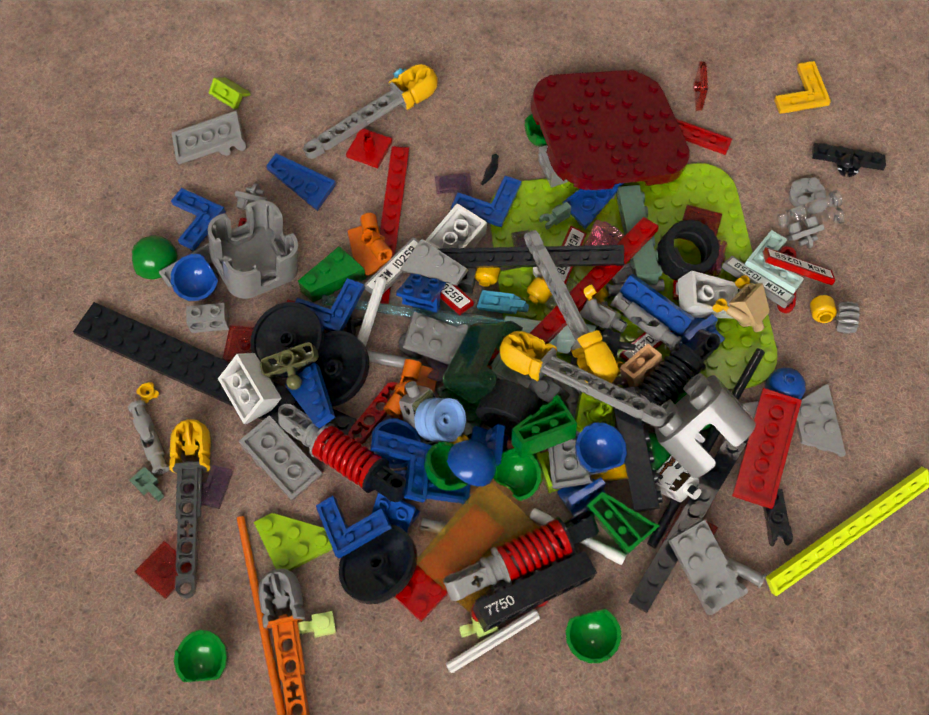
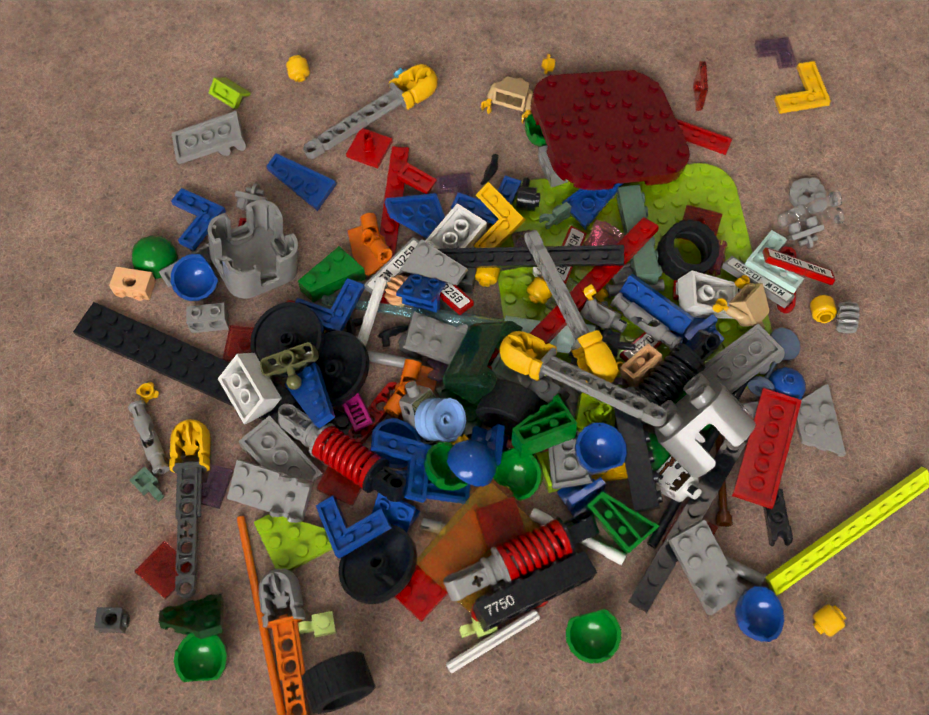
(104, 615): none -> dark grey brick
(124, 278): none -> light nougat brick
(198, 617): none -> dark green plate
(270, 491): none -> light grey hinge
(297, 68): none -> yellow head
(338, 486): none -> clear red plate
(338, 682): none -> black tyre
(357, 399): none -> dark pink slope
(391, 332): none -> black bar
(394, 284): none -> light nougat gear
(416, 178): none -> red plate
(416, 212): none -> blue plate
(500, 522): none -> clear red plate
(501, 302): medium azure hinge -> none
(508, 218): none -> yellow plate
(510, 93): none -> tan torso
(527, 197): none -> black piece
(548, 64): none -> yellow plate
(723, 518): none -> reddish brown piece
(745, 358): none -> light grey hinge
(759, 614): none -> blue cylinder
(779, 48): none -> plate
(791, 346): none -> sand blue piece
(829, 620): none -> yellow head
(848, 159): black plate -> none

